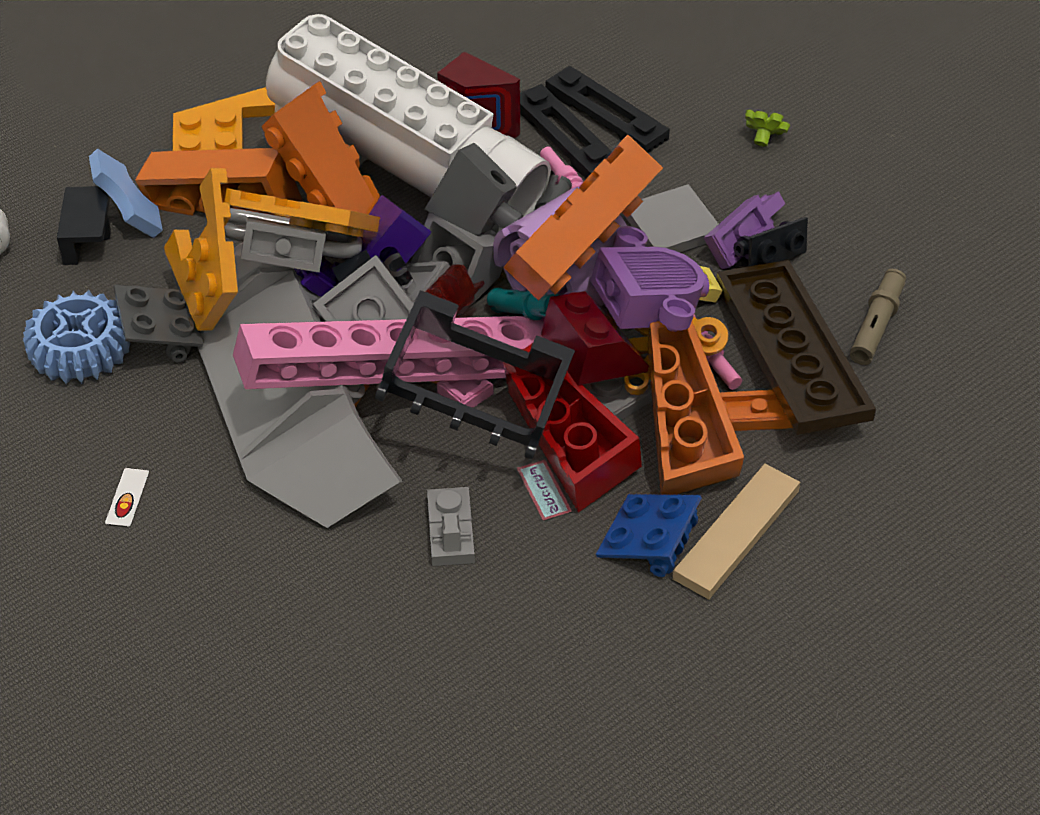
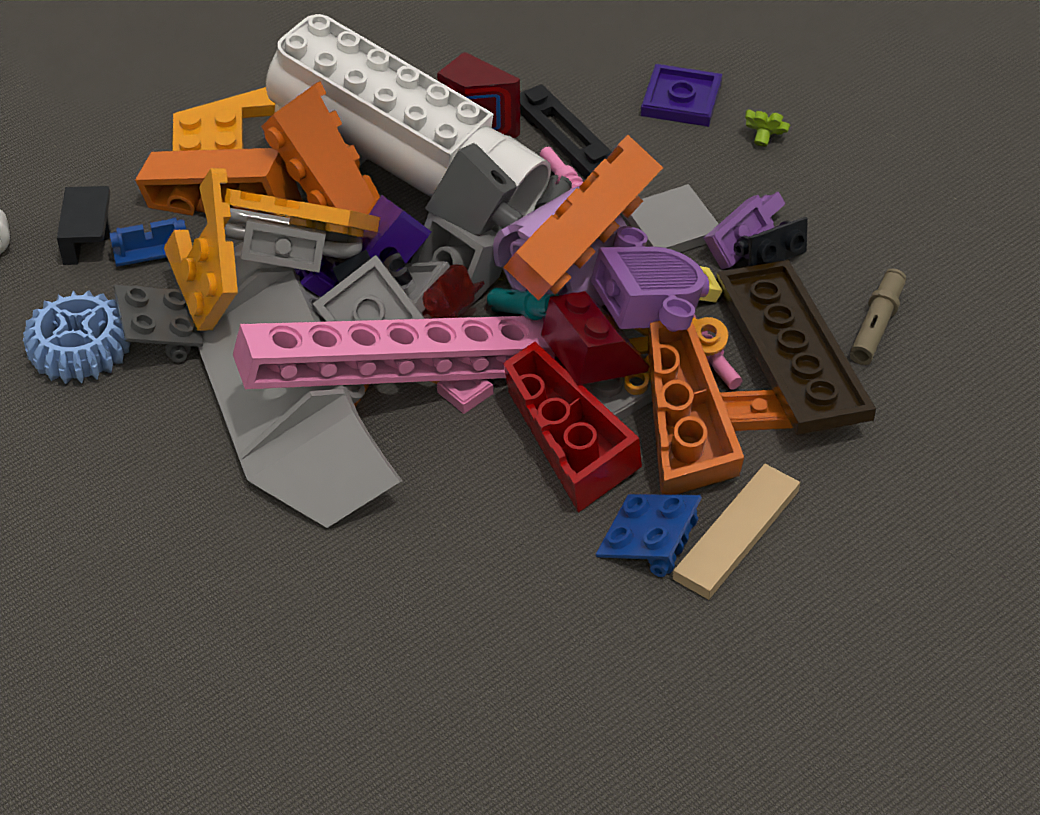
(116, 182): light blue tile -> none
(127, 497): white sticker -> none
(134, 246): none -> blue hinge
(437, 318): black hinge -> none
(450, 526): light grey hinge -> none
(544, 490): clear light blue sticker -> none
(570, 87): black container -> none
(681, 95): none -> dark purple tile

